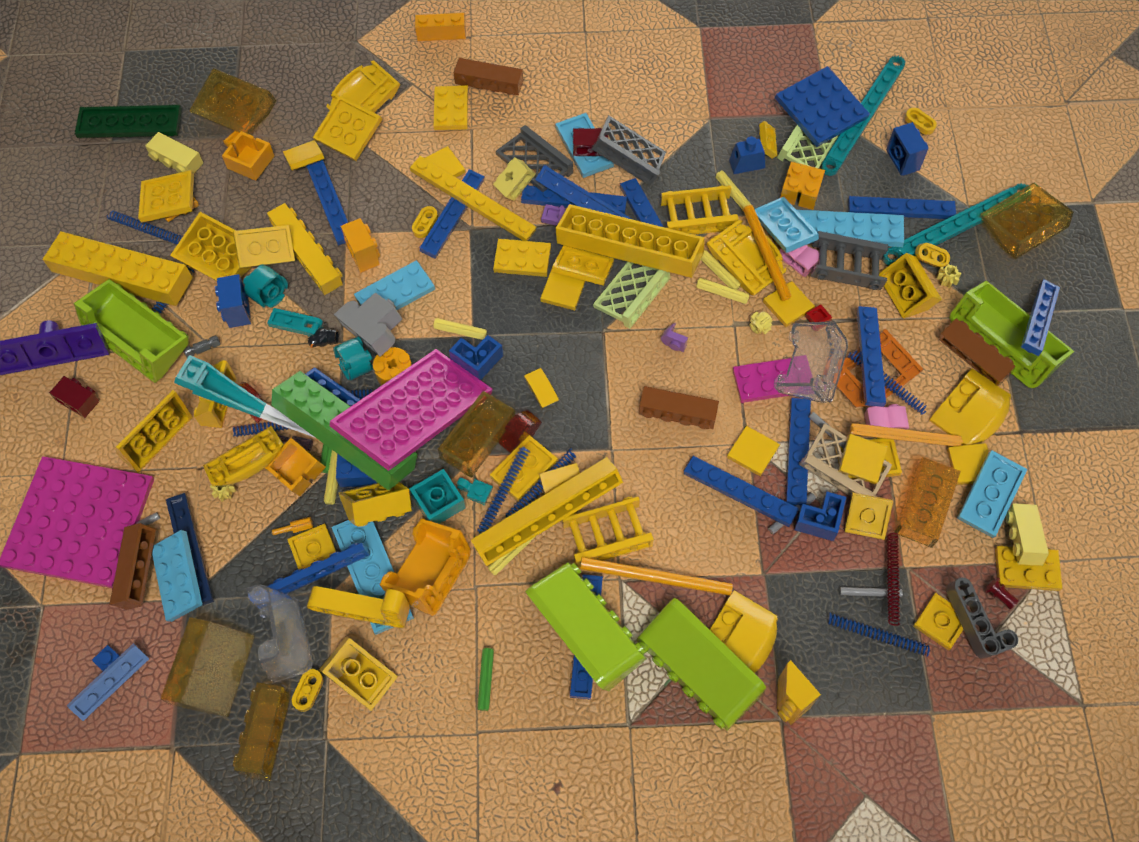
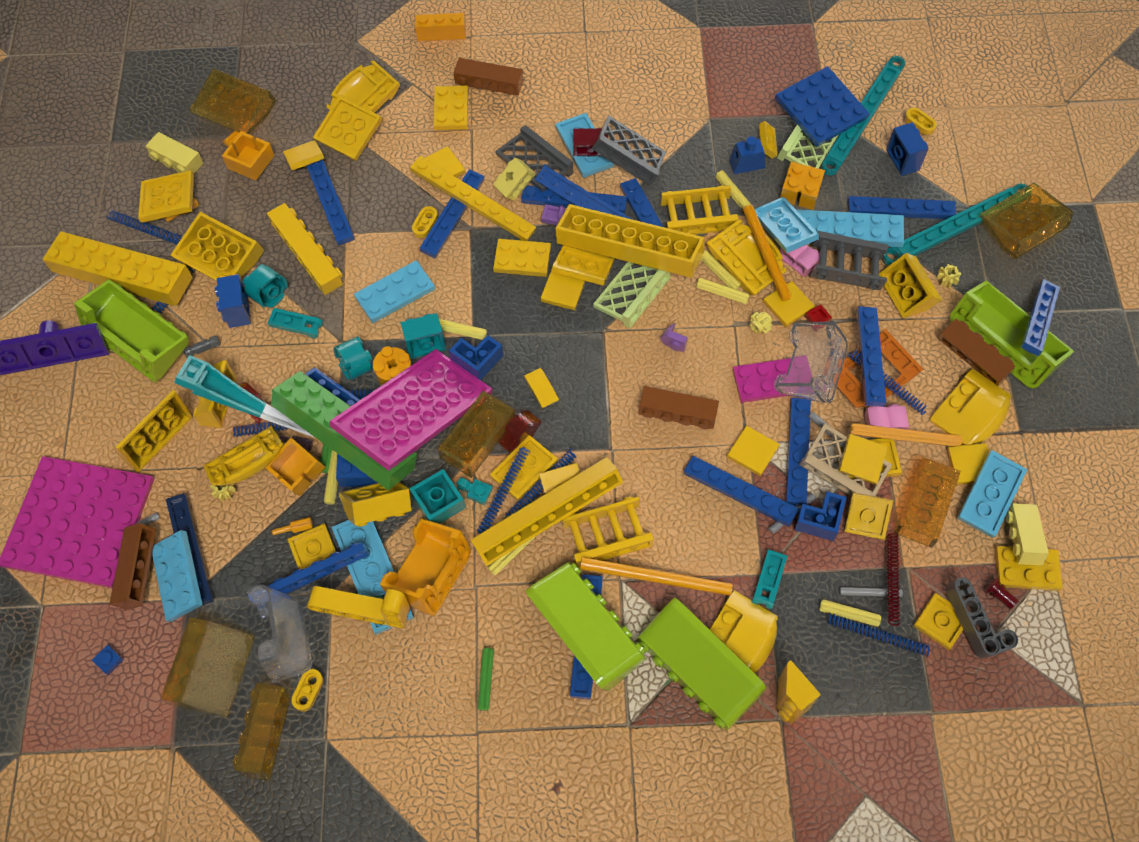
(74, 396): dark red brick -> none
(107, 682): medium blue plate -> none
(128, 121): dark green plate -> none
(264, 246): yellow plate -> none
(324, 336): black animal -> none
(358, 673): yellow slope -> none
(361, 244): light orange piece -> none
(371, 322): light grey brick -> none
(423, 335): none -> teal brick
(770, 578): none -> teal plate
(850, 613): none -> light yellow axle
(931, 253): yellow plate -> none

